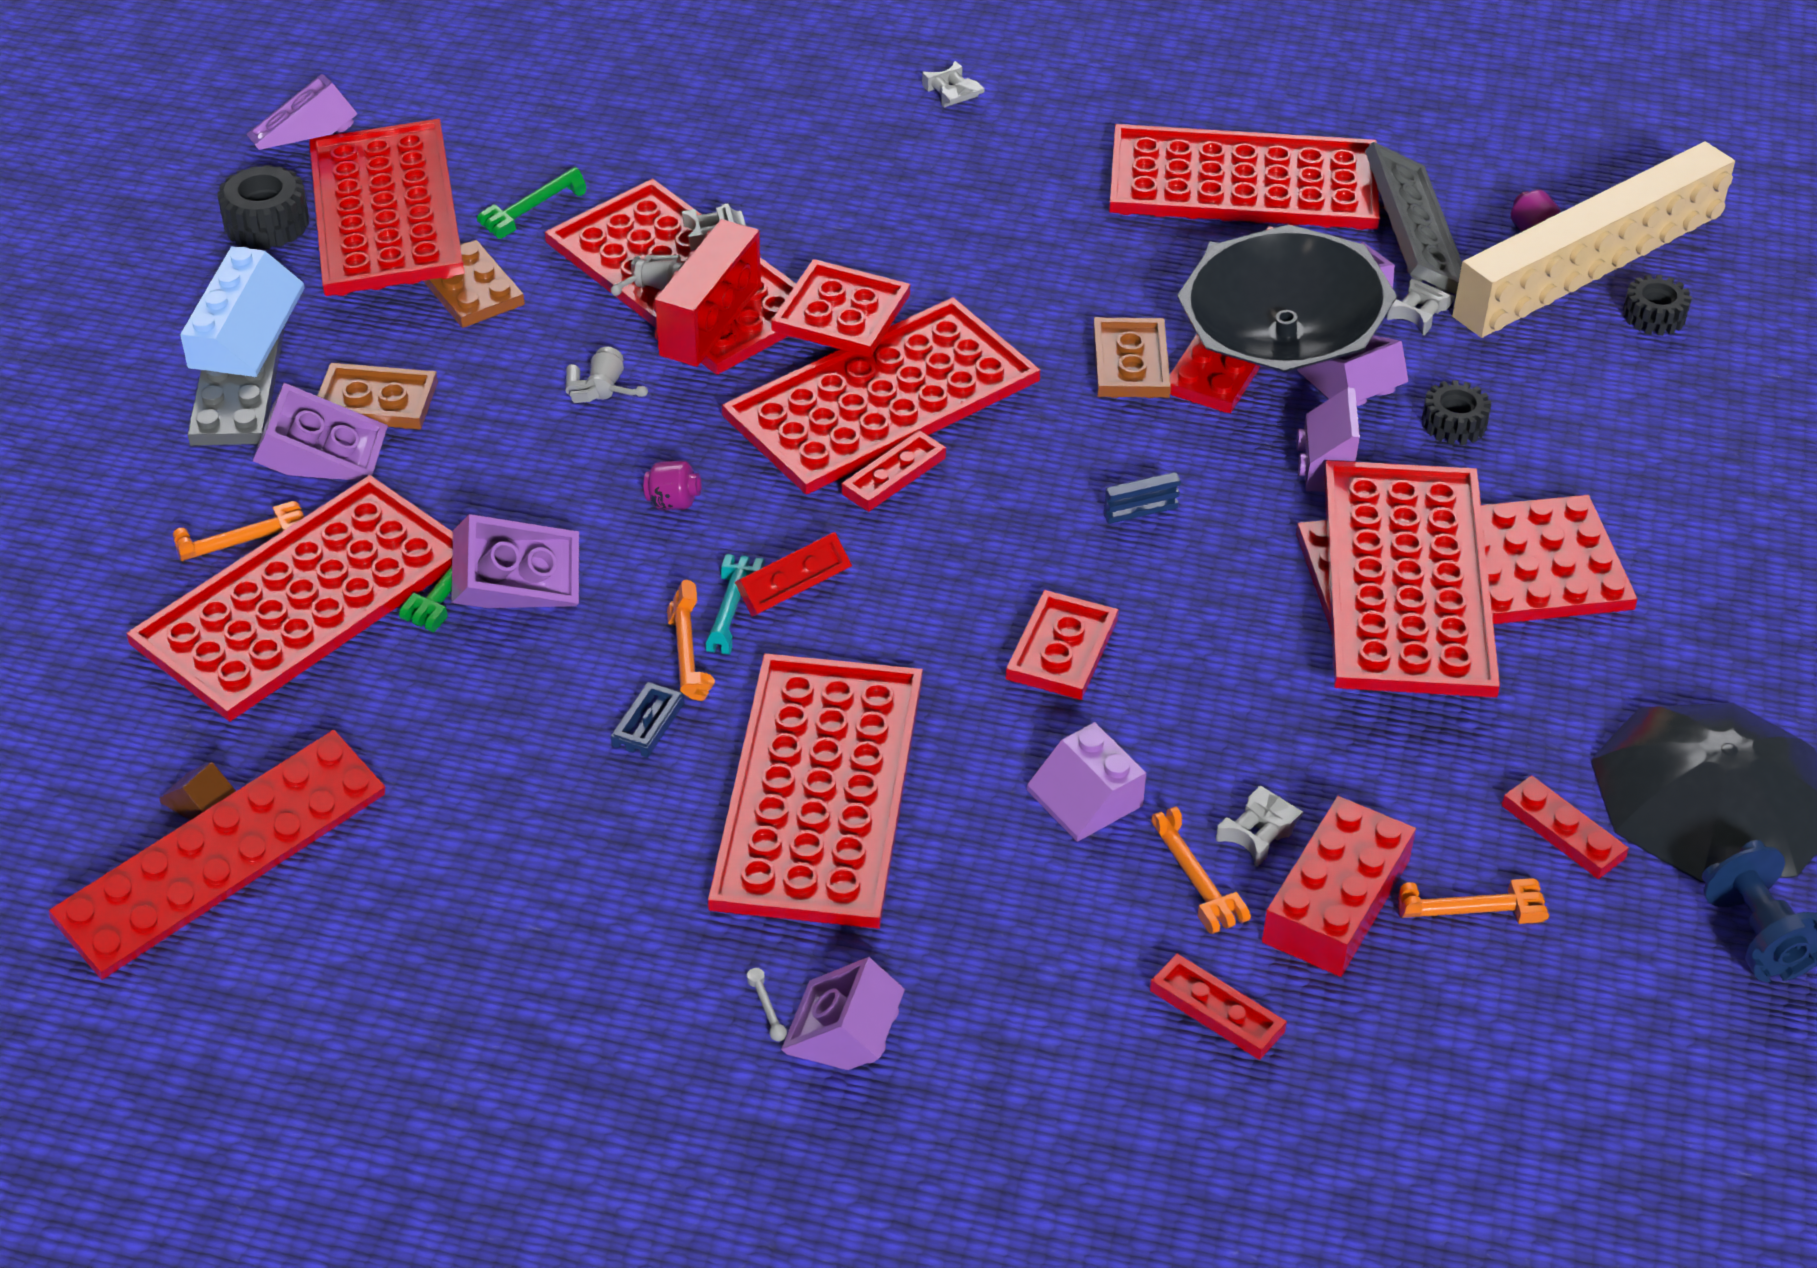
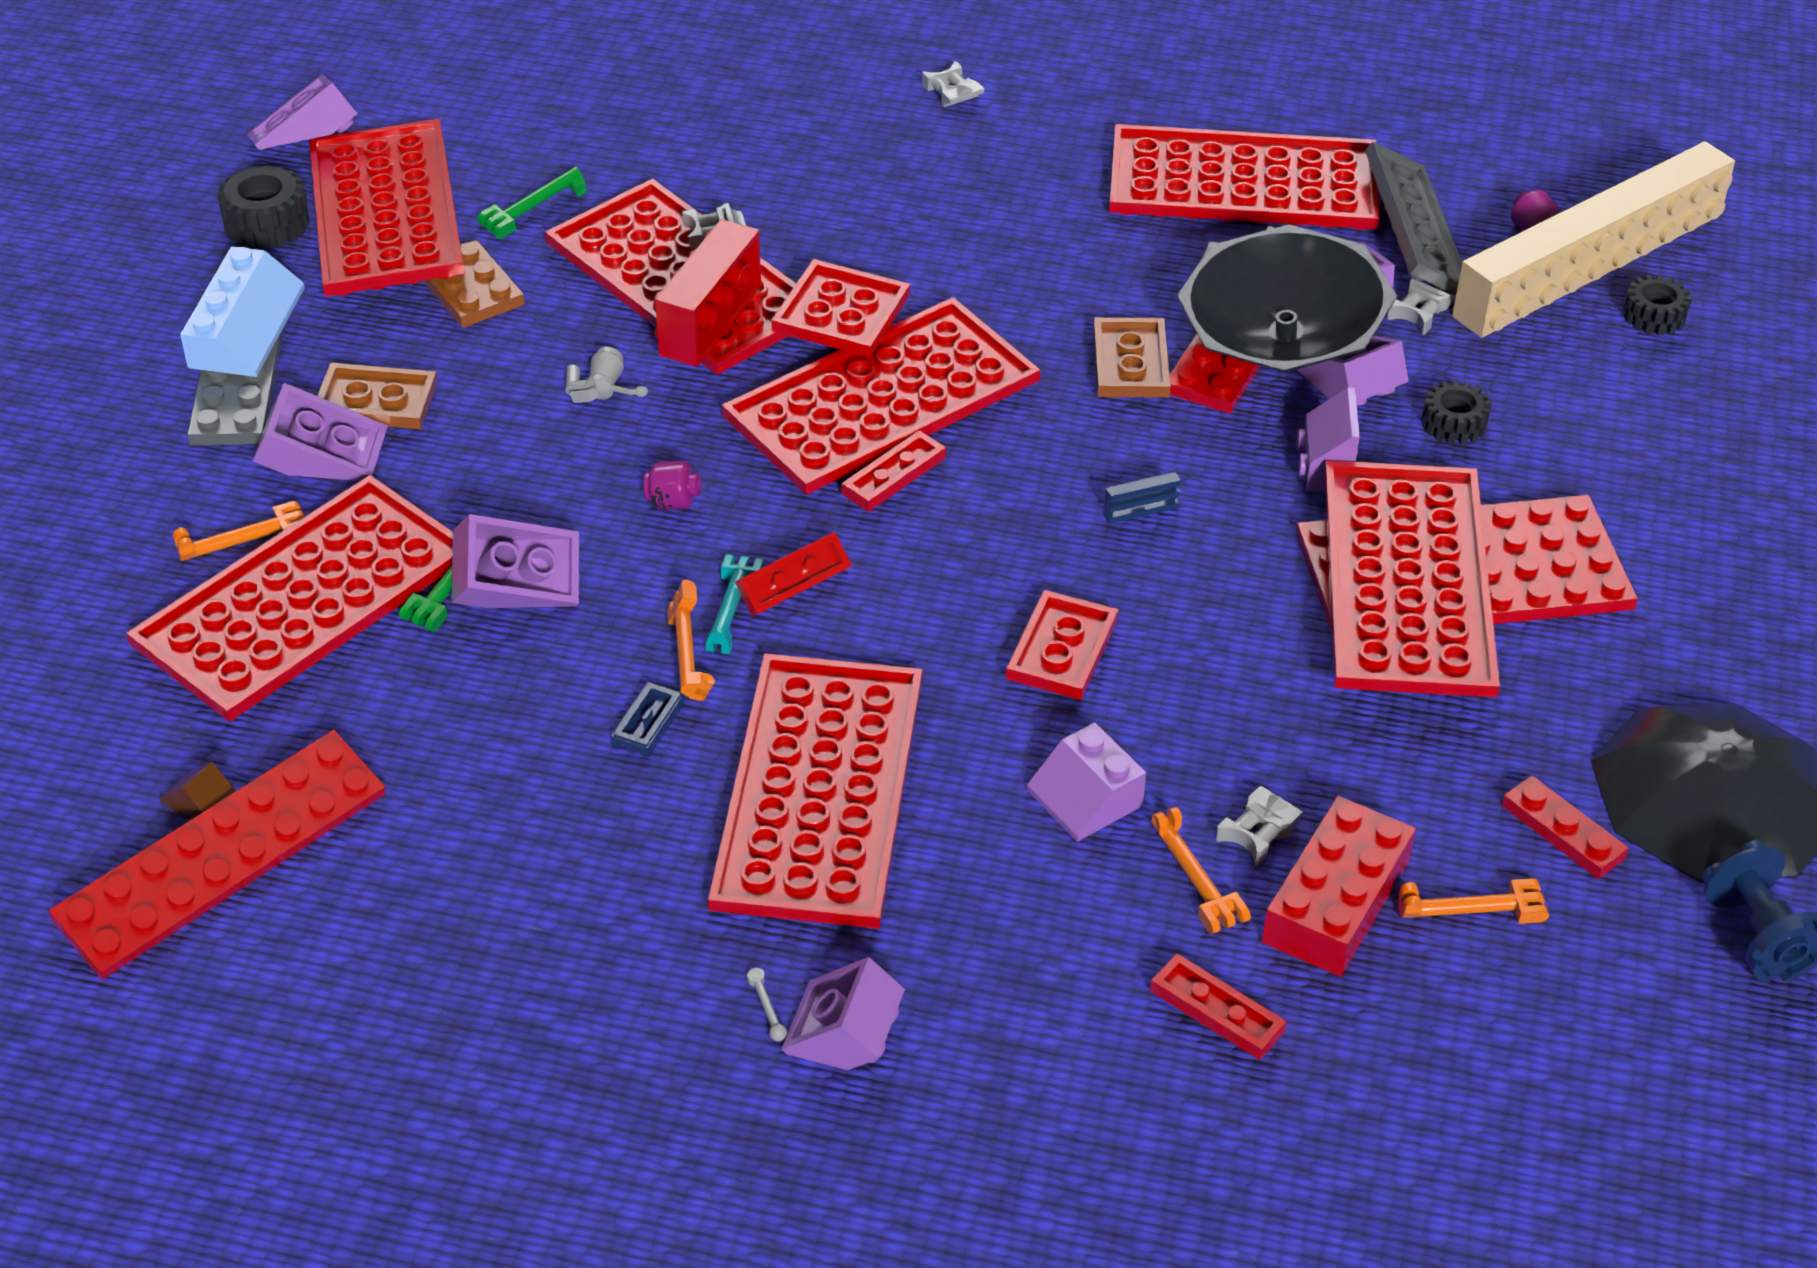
(650, 271): light grey piece -> none

